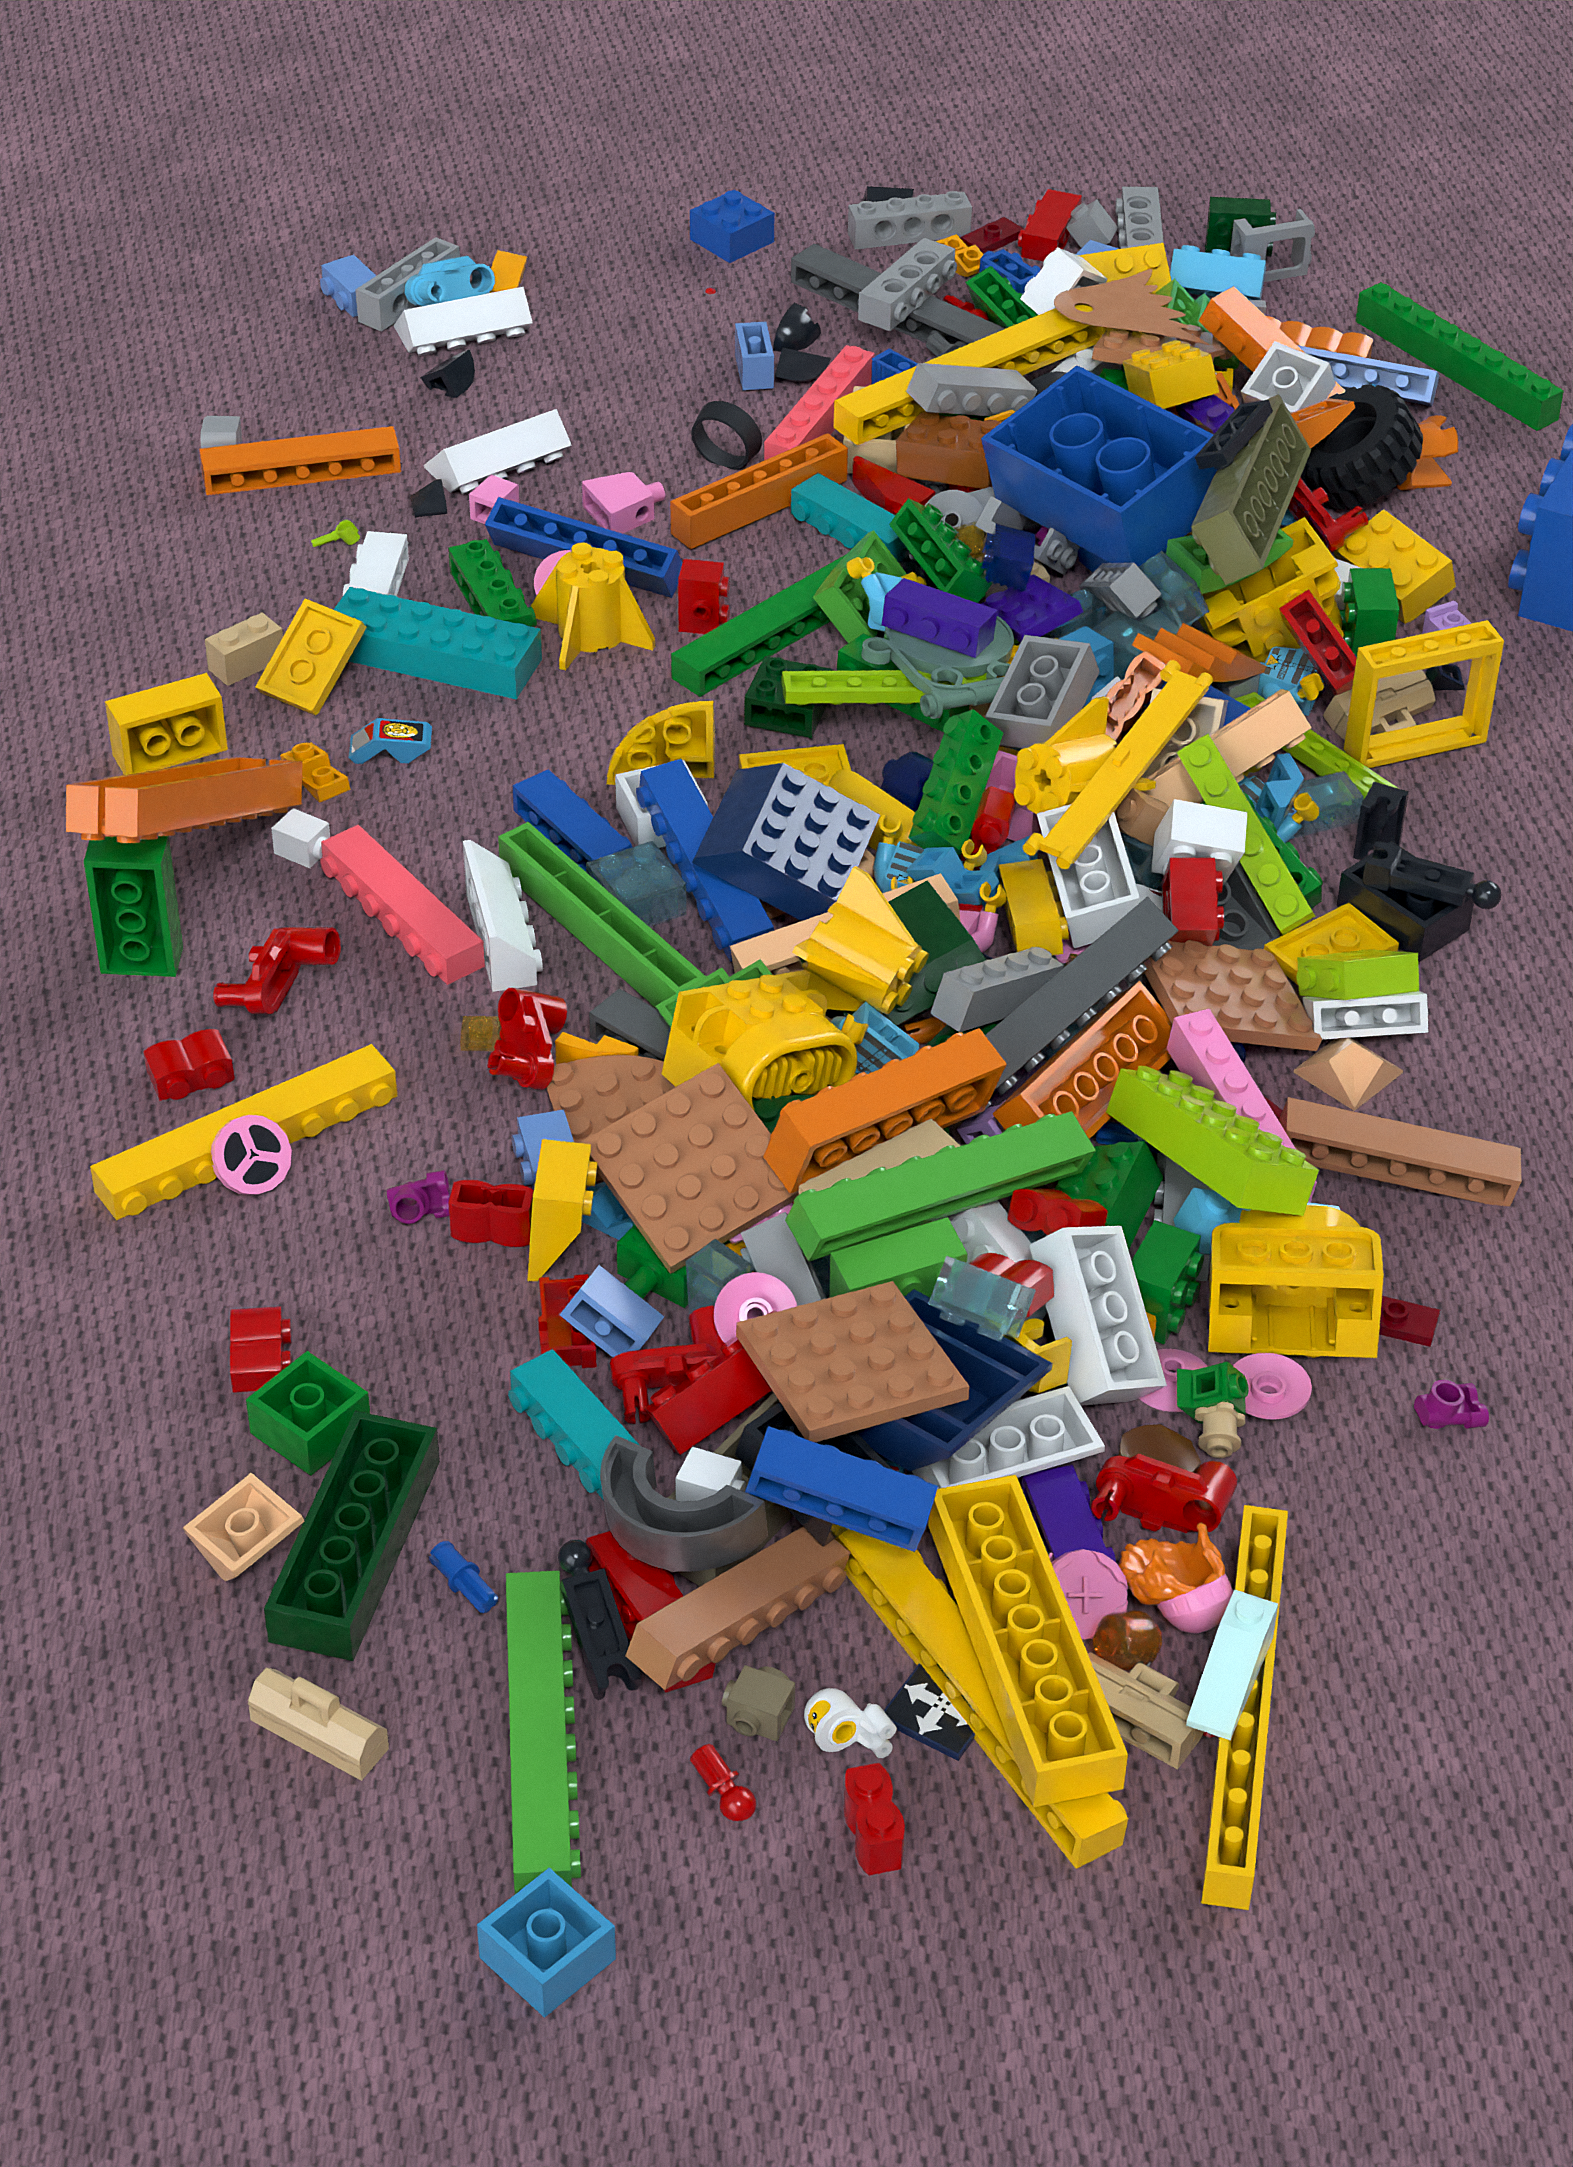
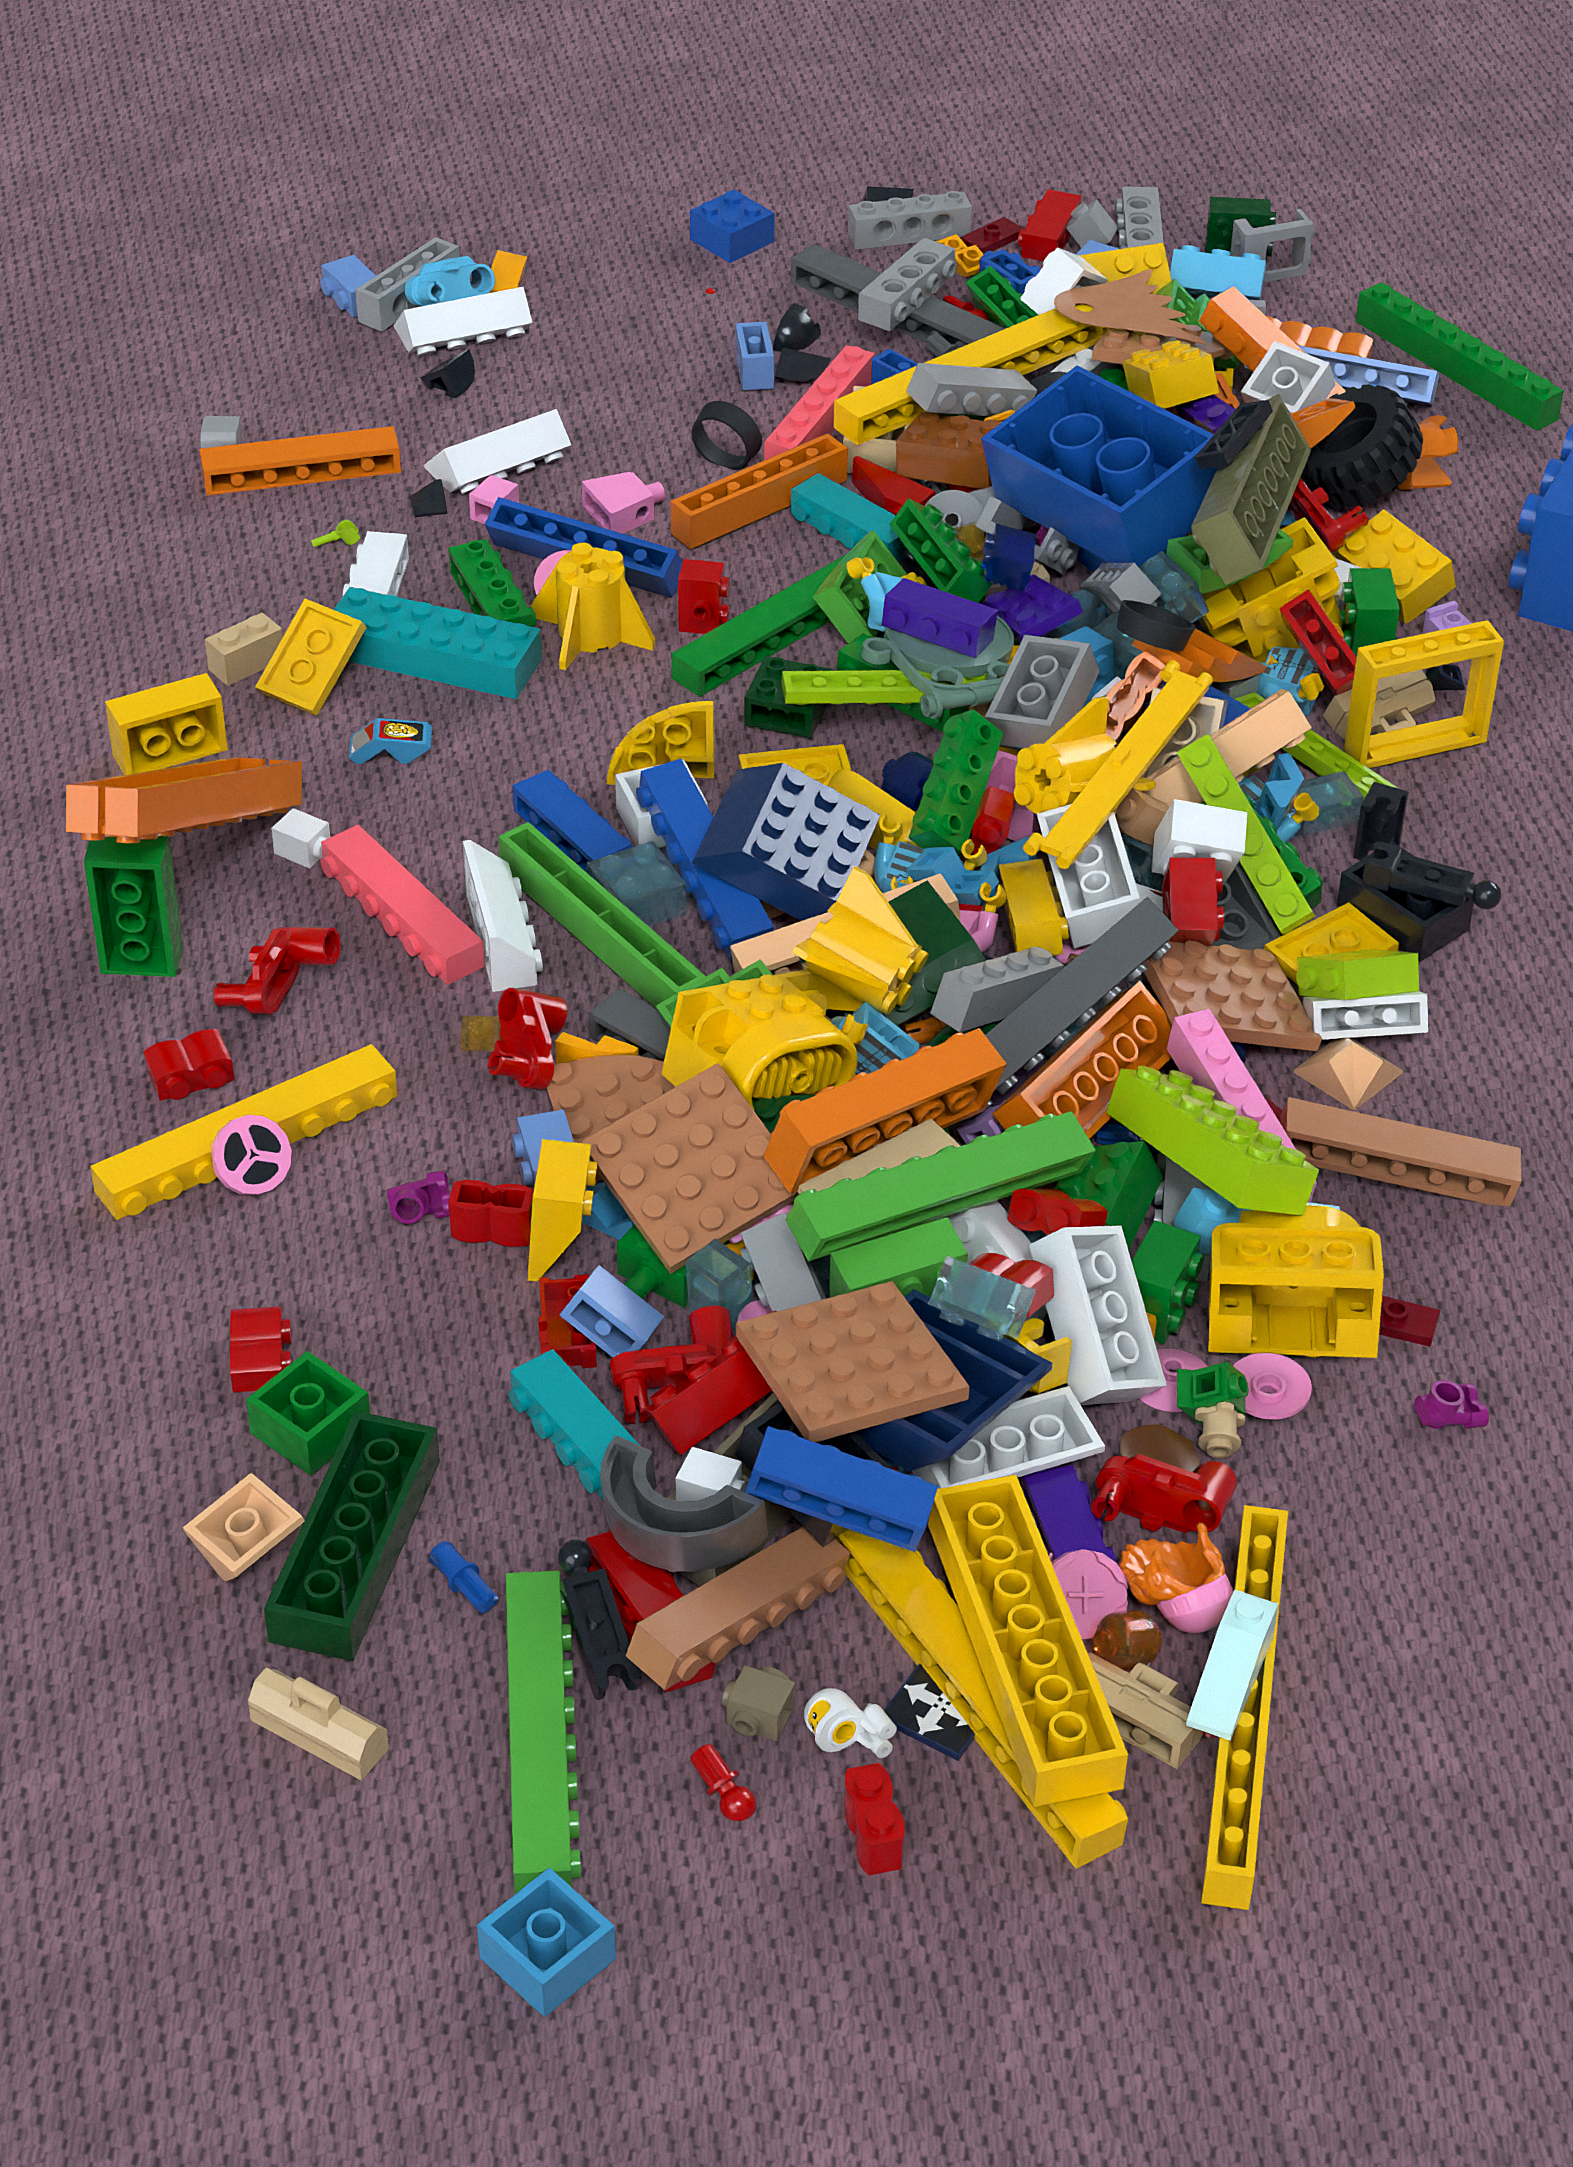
(317, 773): light orange slope -> none
(747, 1293): bright pink dish -> none
(1154, 625): none -> black tyre

